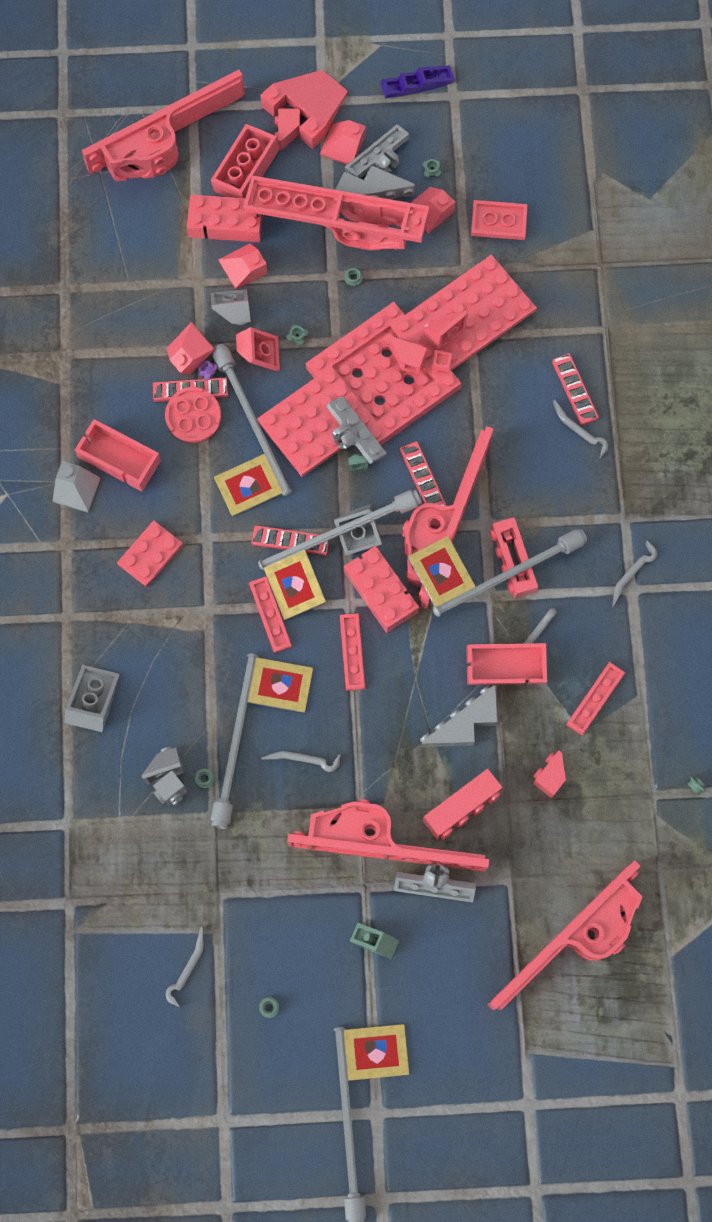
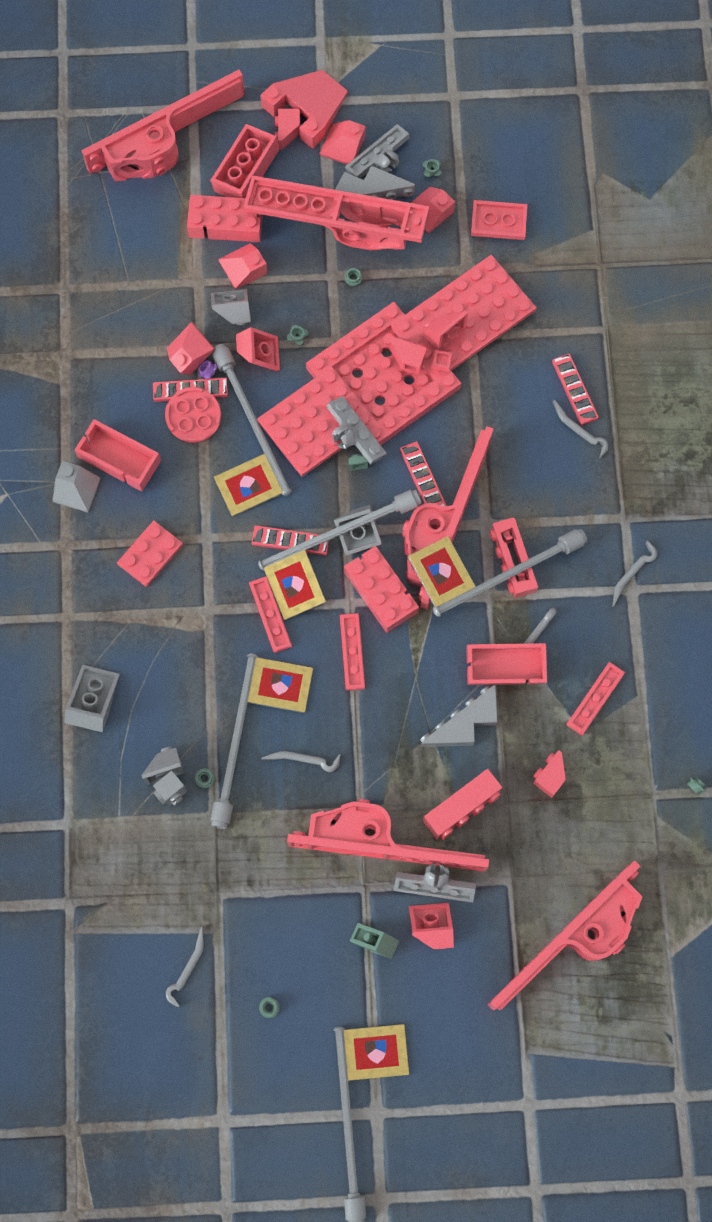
(416, 82): dark purple slope -> none
(432, 925): none -> coral slope

